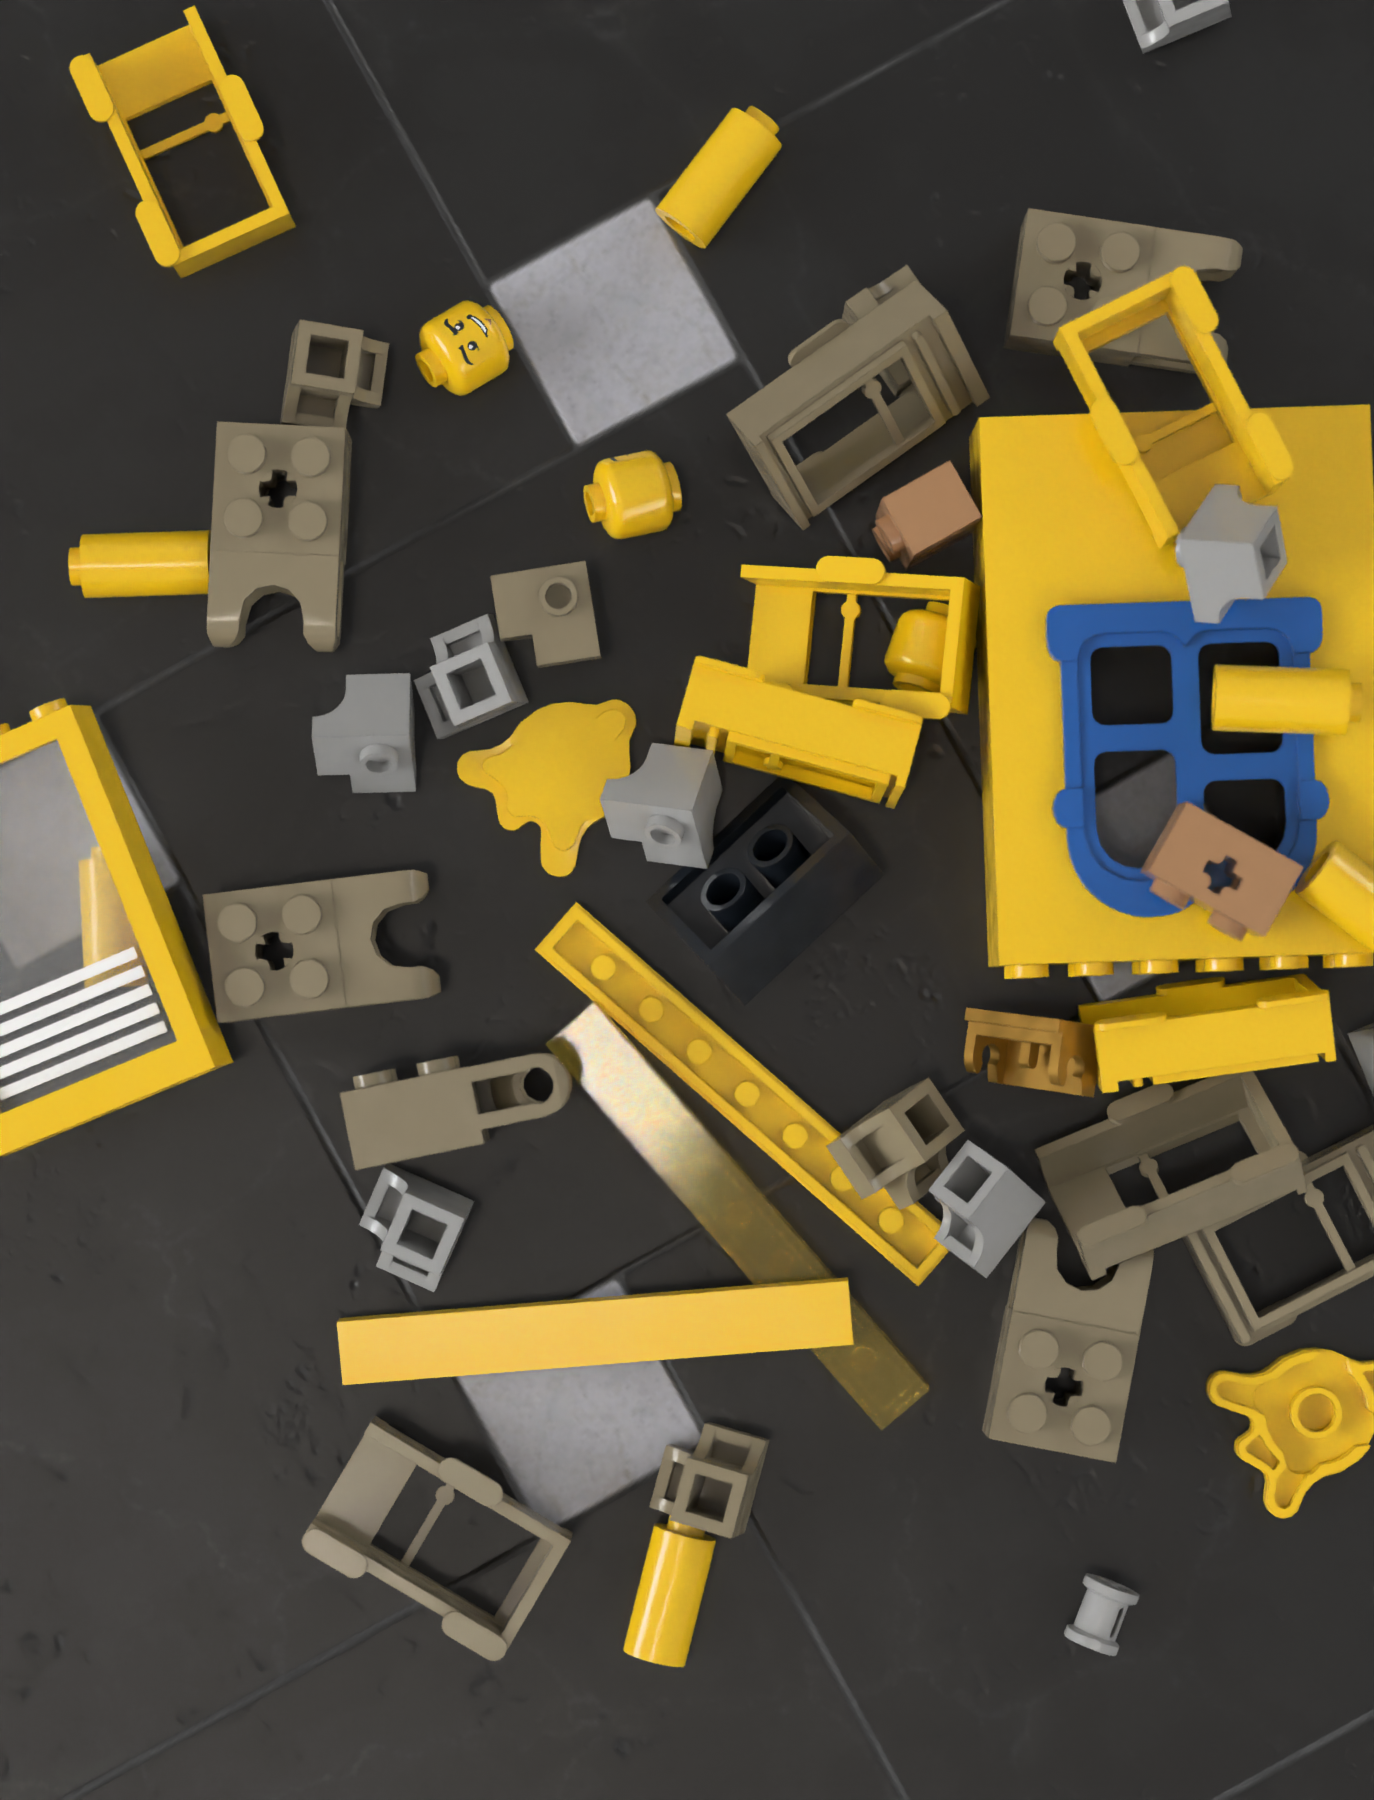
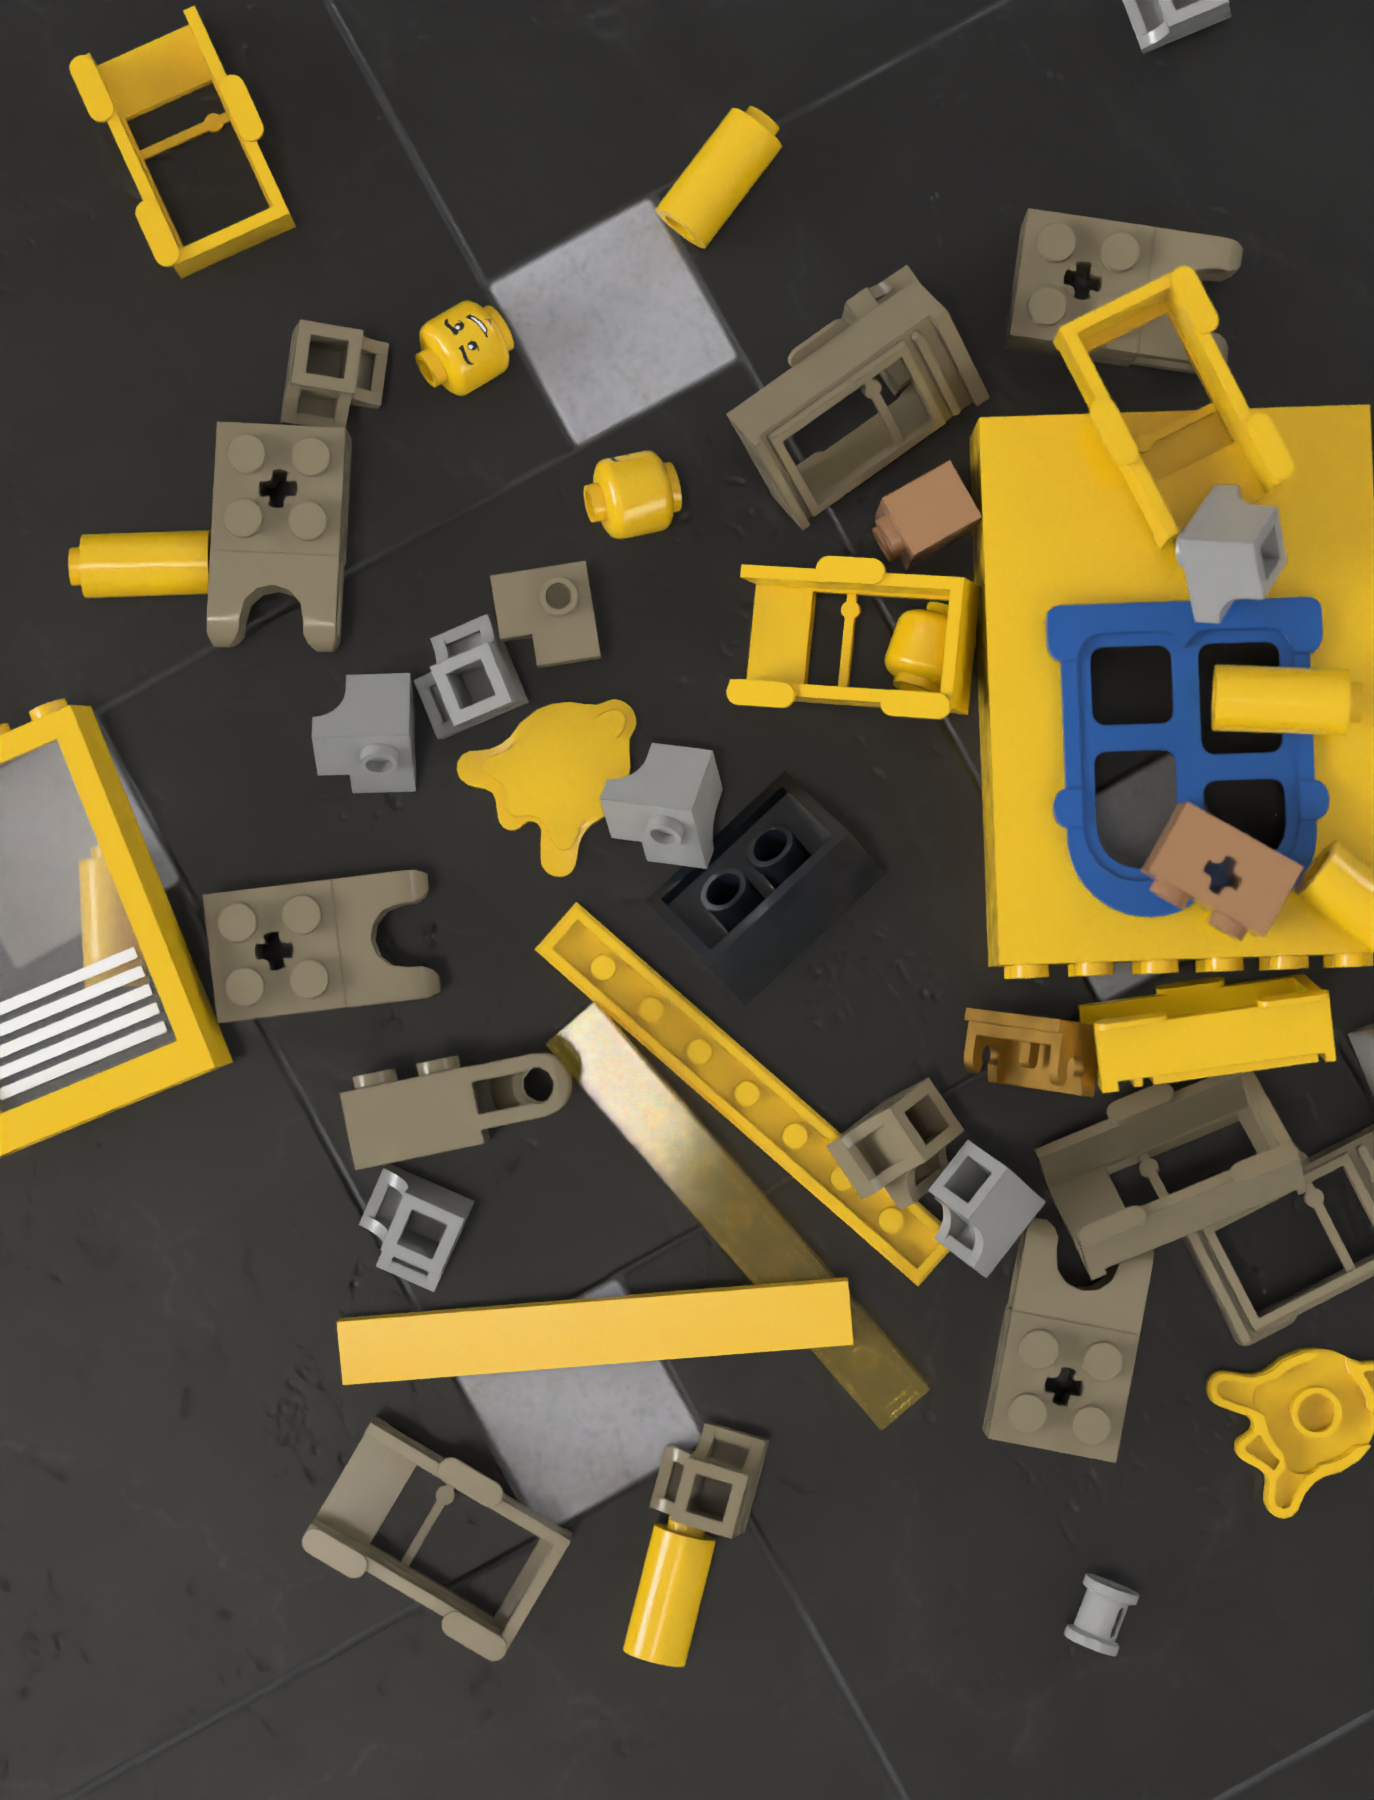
(796, 735): yellow piece -> none

